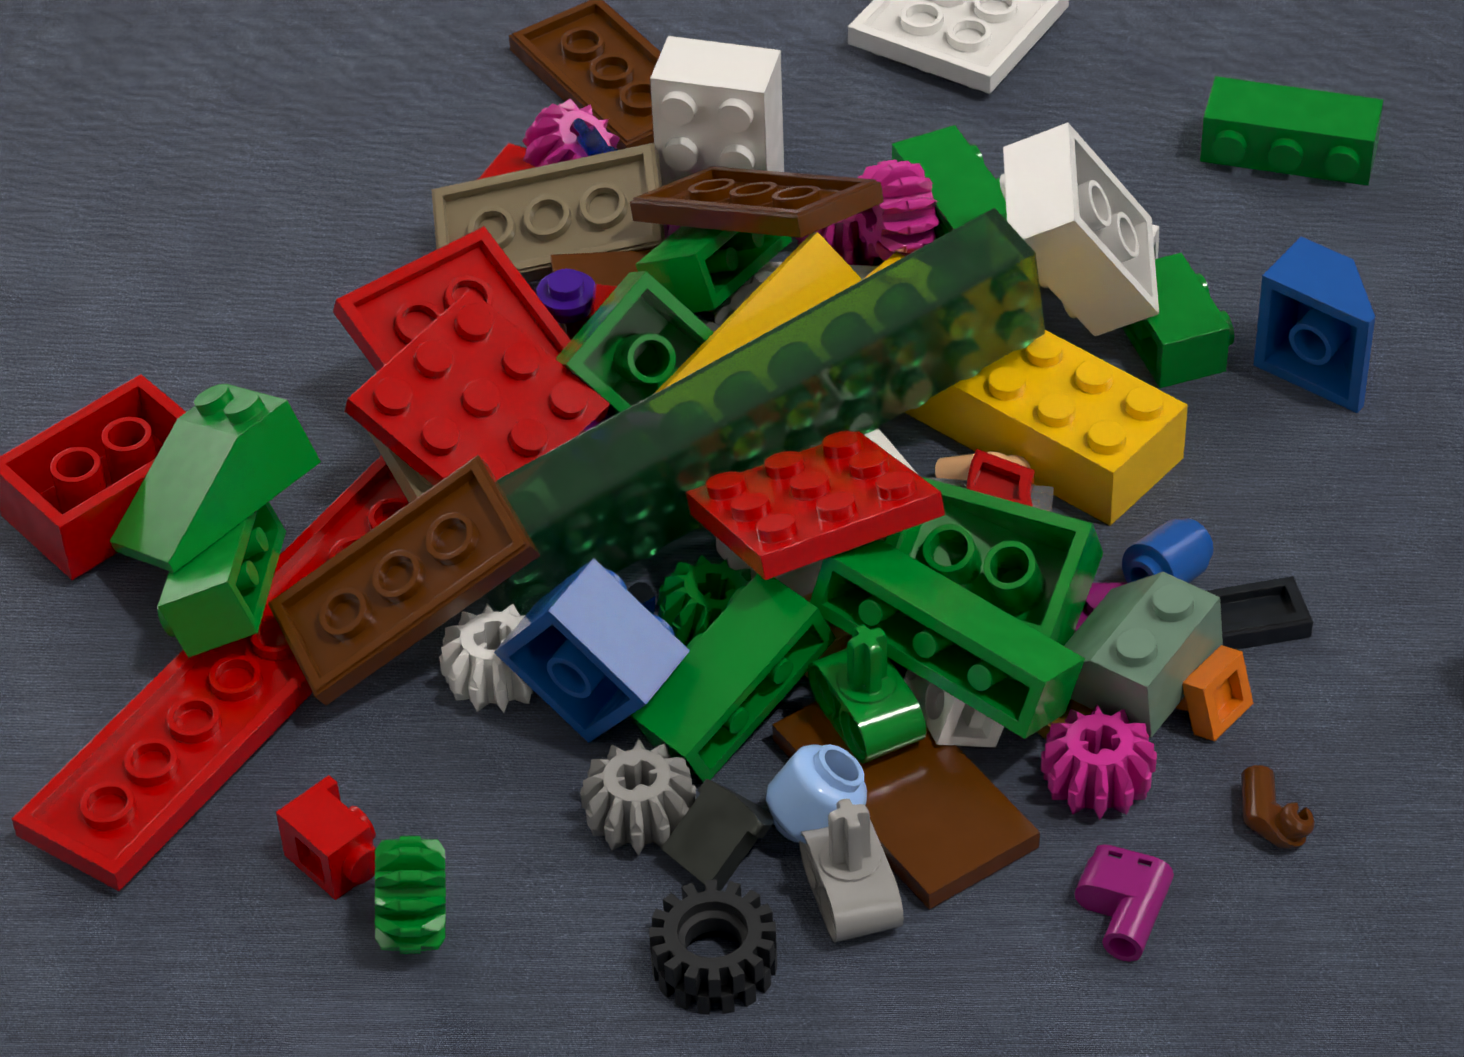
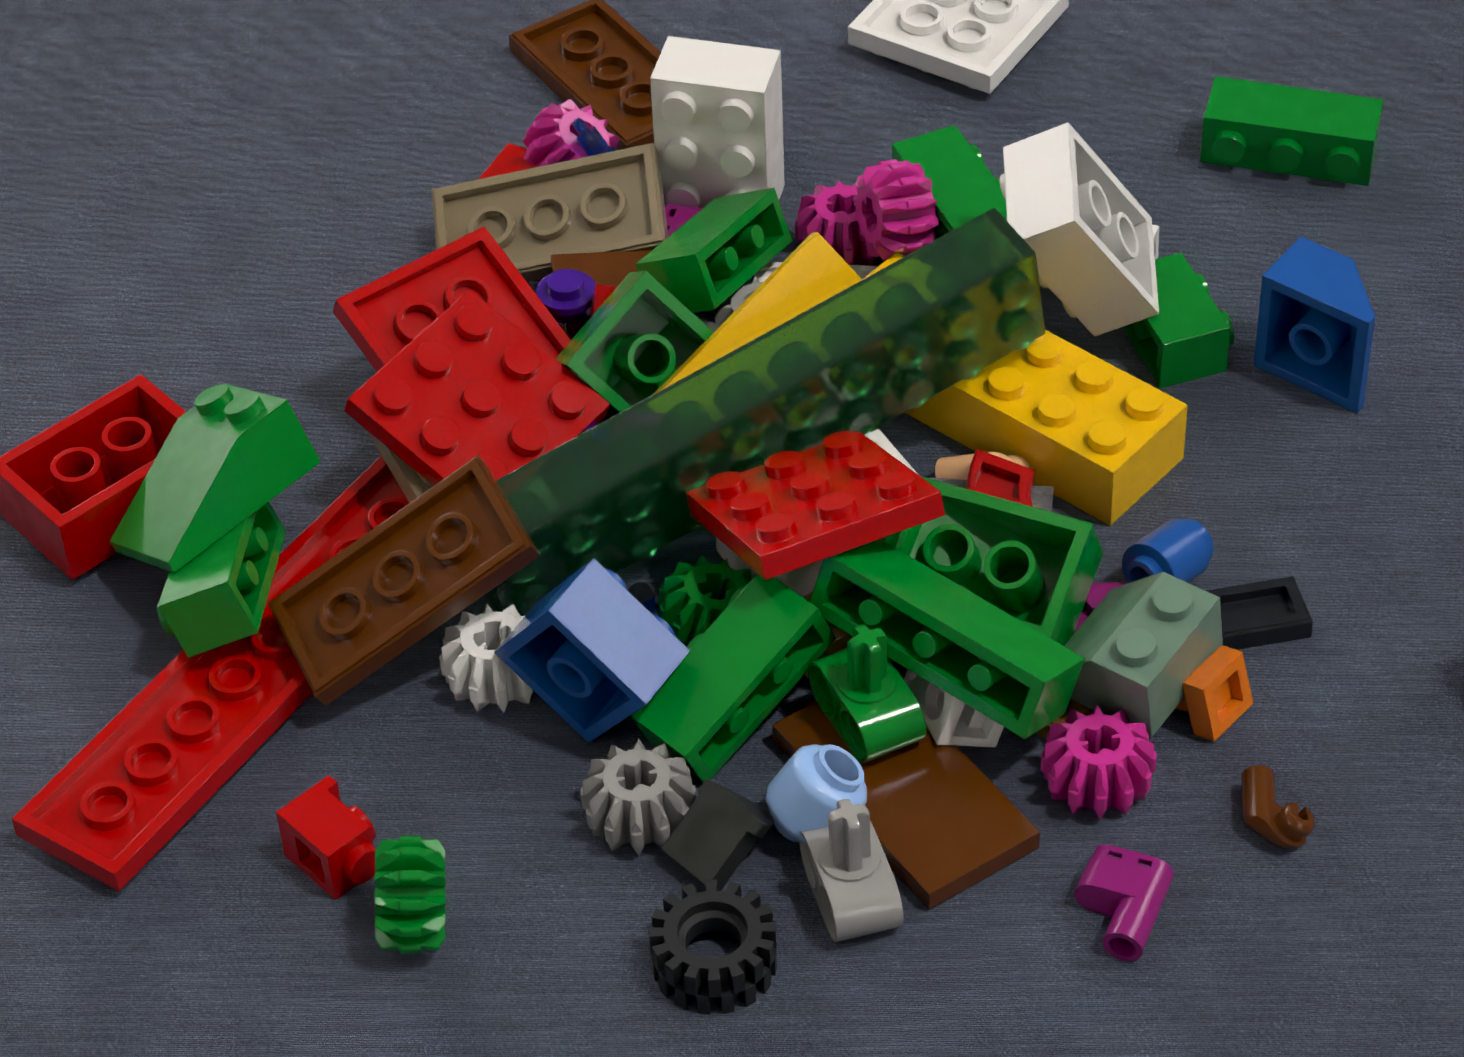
(757, 201): reddish brown tile -> none

